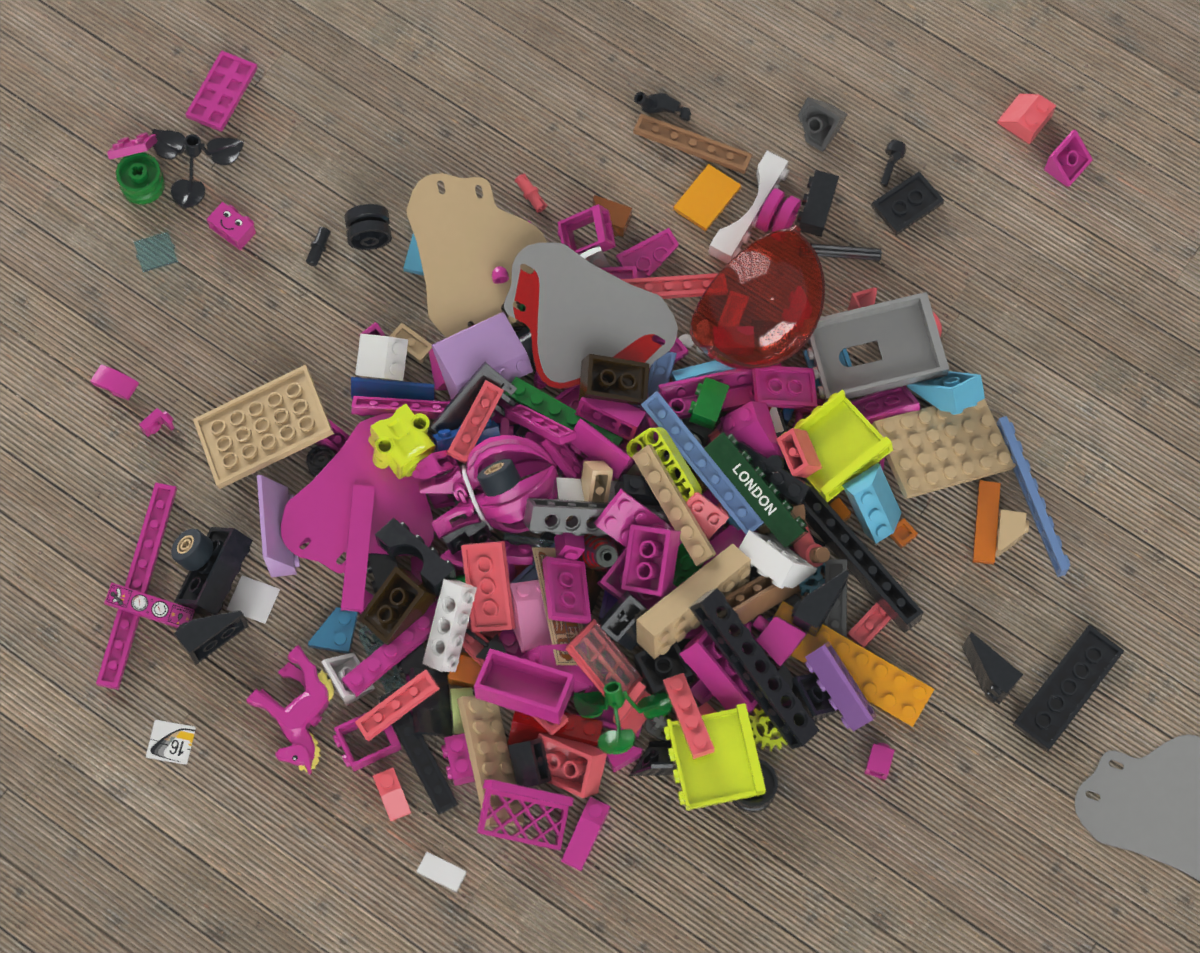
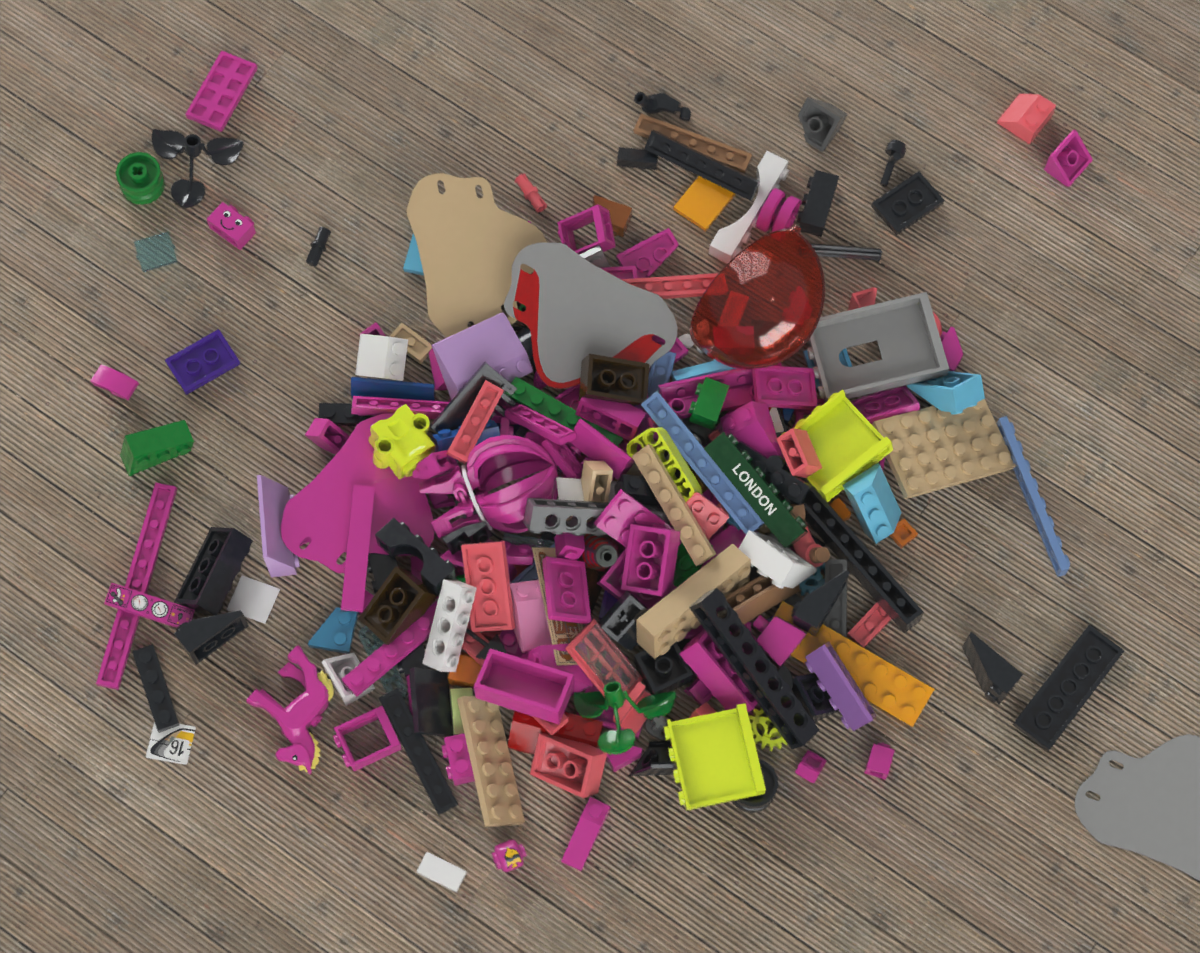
(126, 147): dark pink plate -> none
(153, 422): dark pink bracket -> none
(155, 446): none -> green wedge
(155, 688): none -> black plate
(192, 549): black wheel -> none
(202, 362): none -> dark purple plate
(262, 426): tan plate -> none
(318, 459): black wheel -> none
(340, 414): none -> black hinge
(368, 227): black wheel -> none
(391, 794): coral slope -> none
(397, 705): coral plate -> none
(498, 477): black wheel -> none
(500, 275): dark pink hinge -> none
(508, 855): none -> dark pink head
(524, 794): dark pink fence -> none
(530, 763): black brick -> none
(636, 158): none -> black slope
(688, 716): coral plate -> none
(702, 165): none -> black plate
(810, 766): none -> dark pink slope
(951, 348): none -> dark pink slope
(986, 522): orange tile -> none
(1010, 530): tan slope -> none

